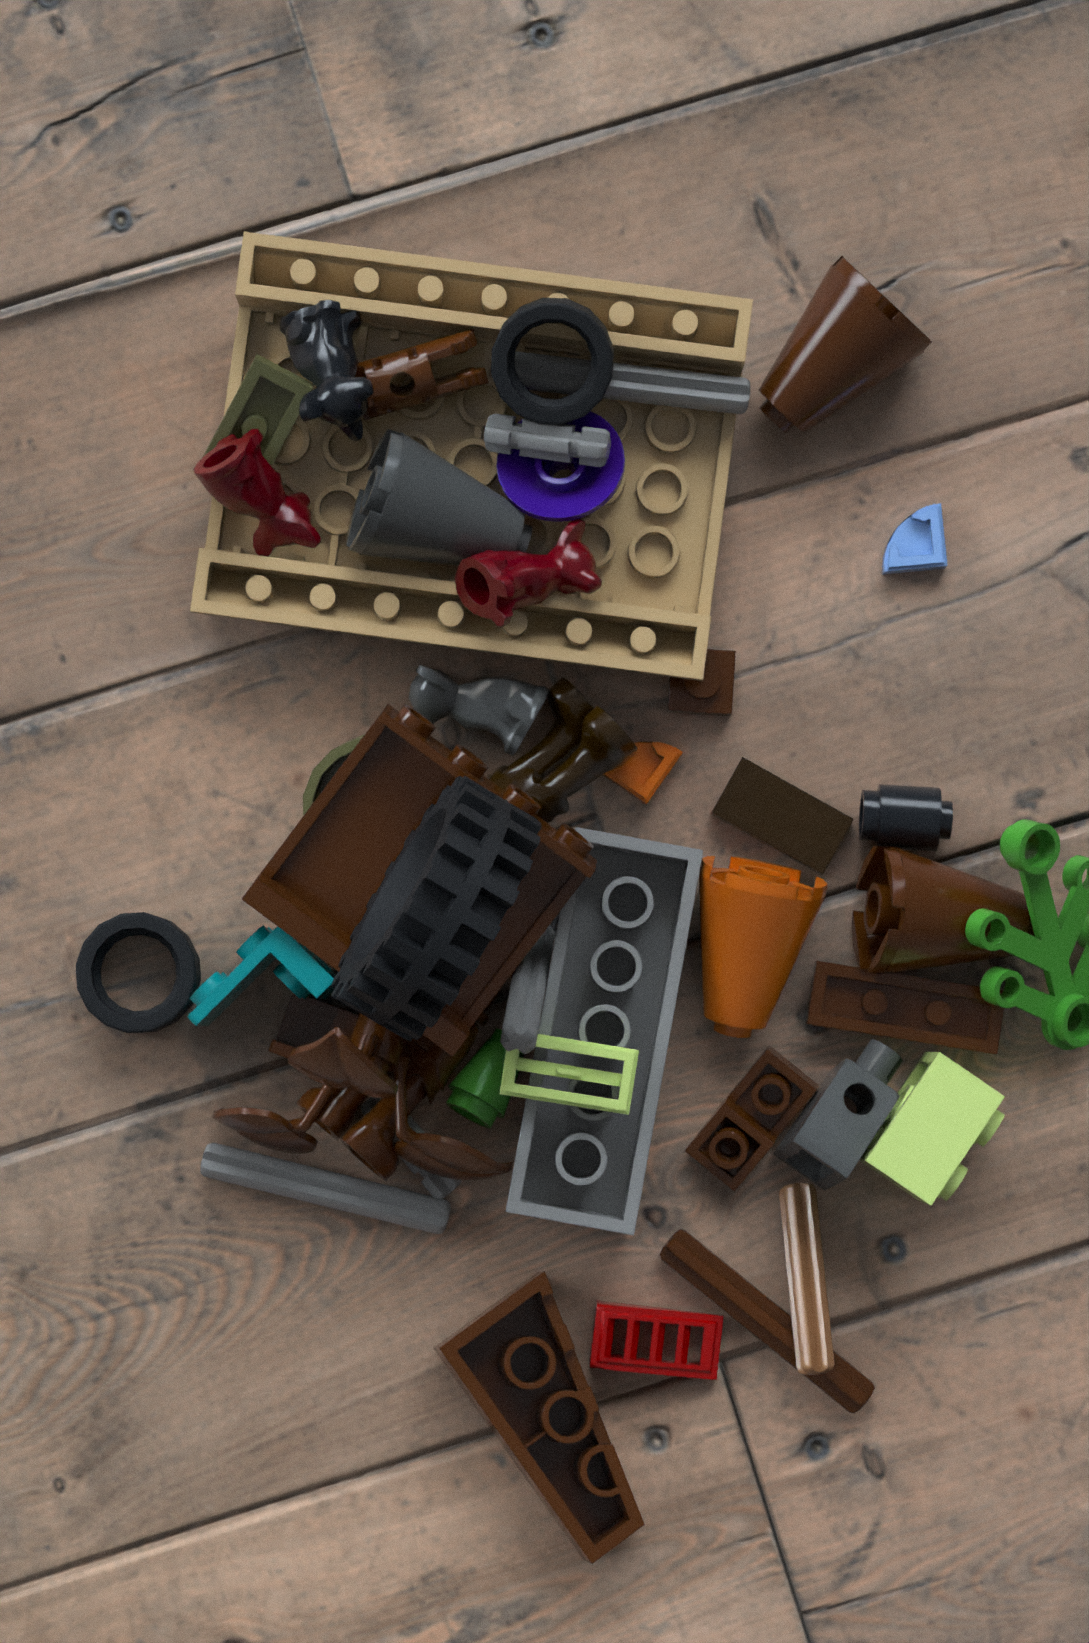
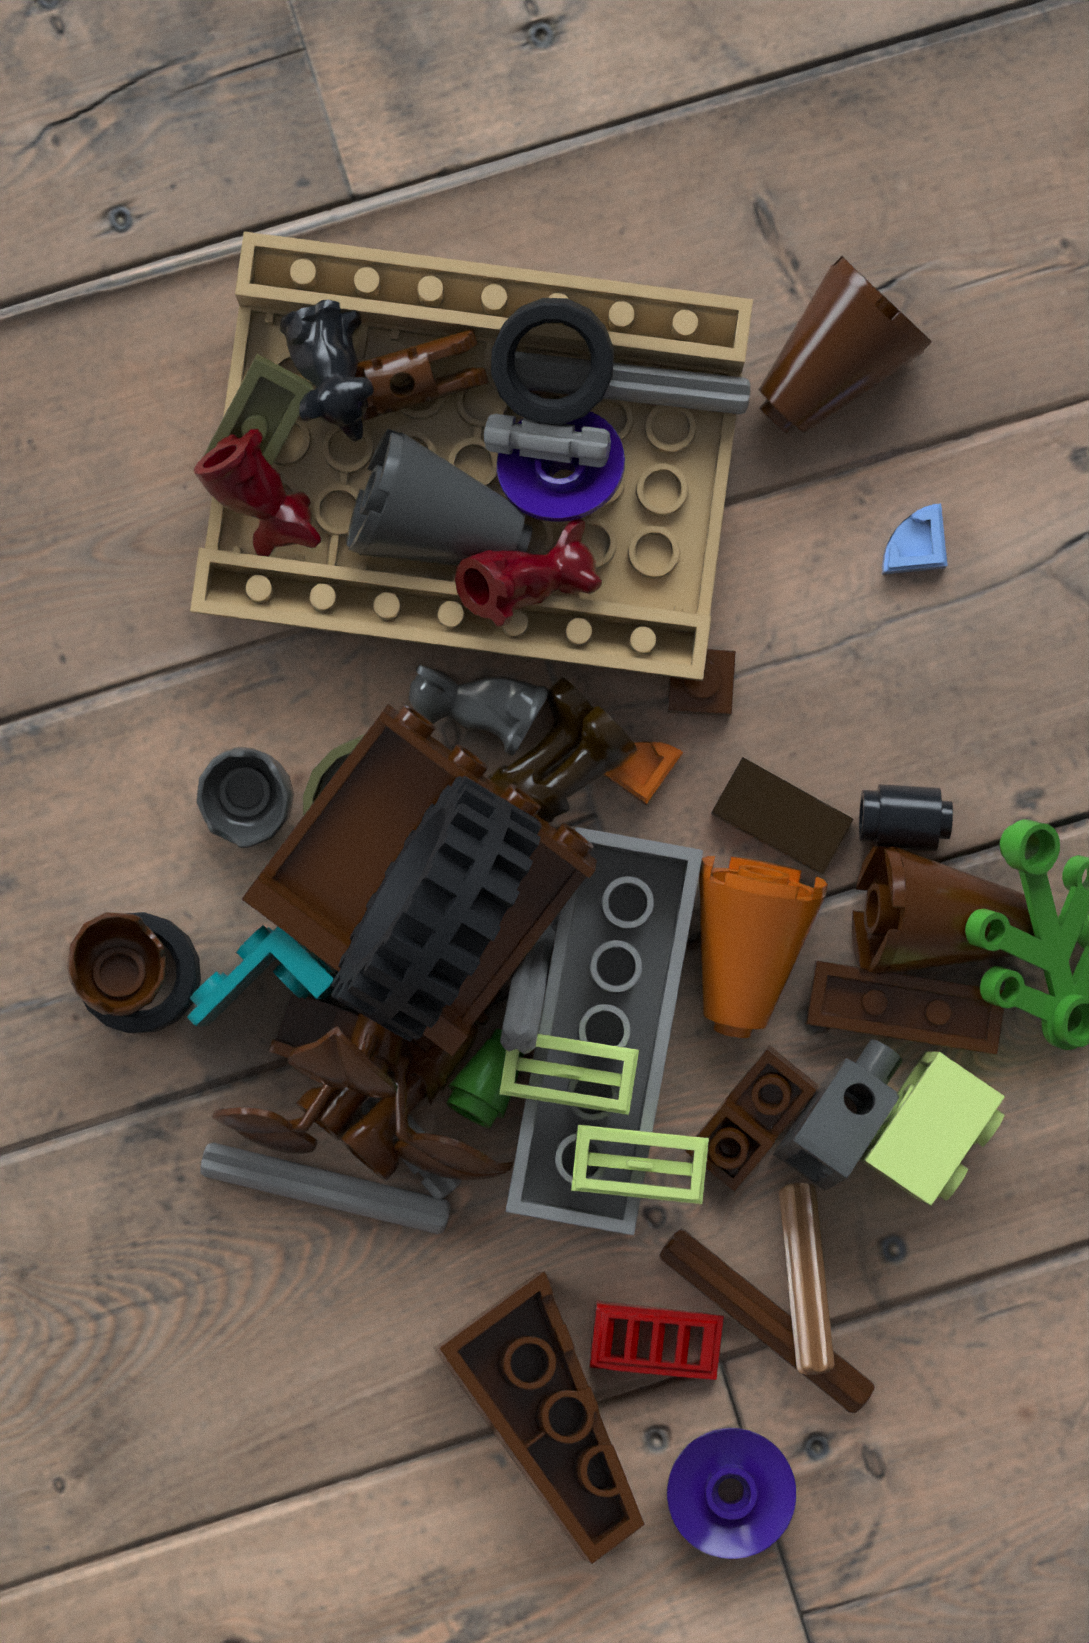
(116, 964): none -> reddish brown hair
(245, 796): none -> dark grey hair
(695, 1170): none -> yellowish green tile
(737, 1526): none -> dark purple dish

